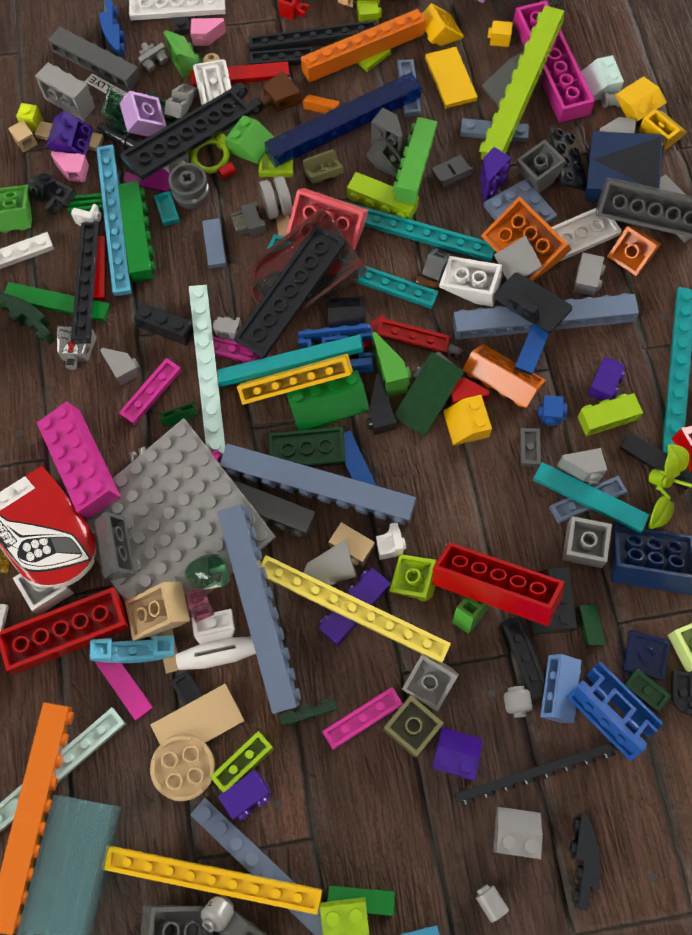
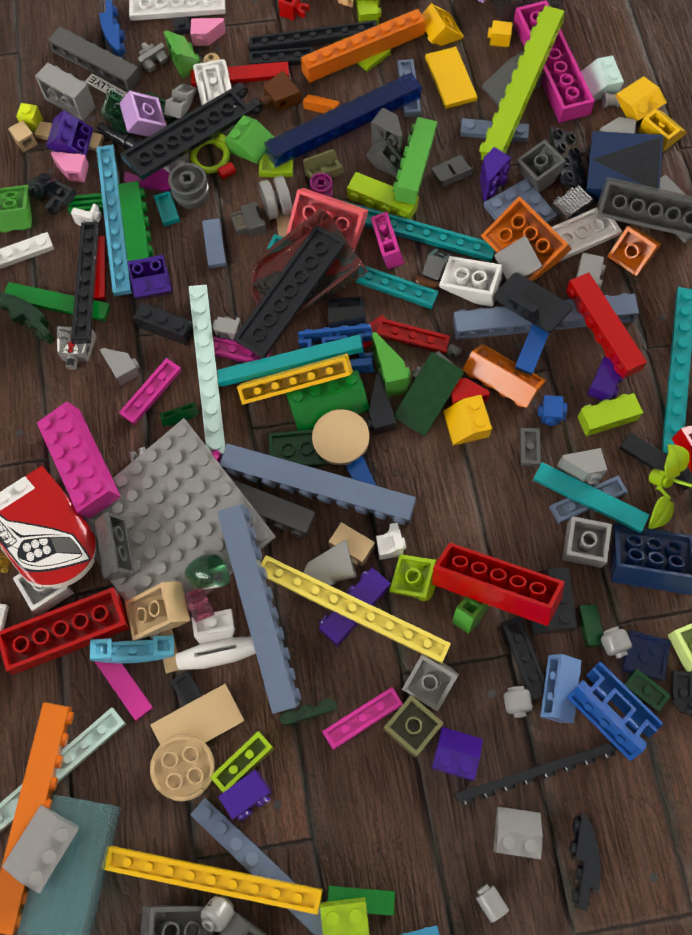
(40, 848): none -> light grey slope
(149, 277): none -> dark purple slope
(321, 184): none -> magenta wheel
(340, 437): none -> tan tile
(387, 240): none -> dark pink slope
(572, 204): none -> dark grey brick
(605, 325): none -> red brick
(616, 642): none -> light grey head

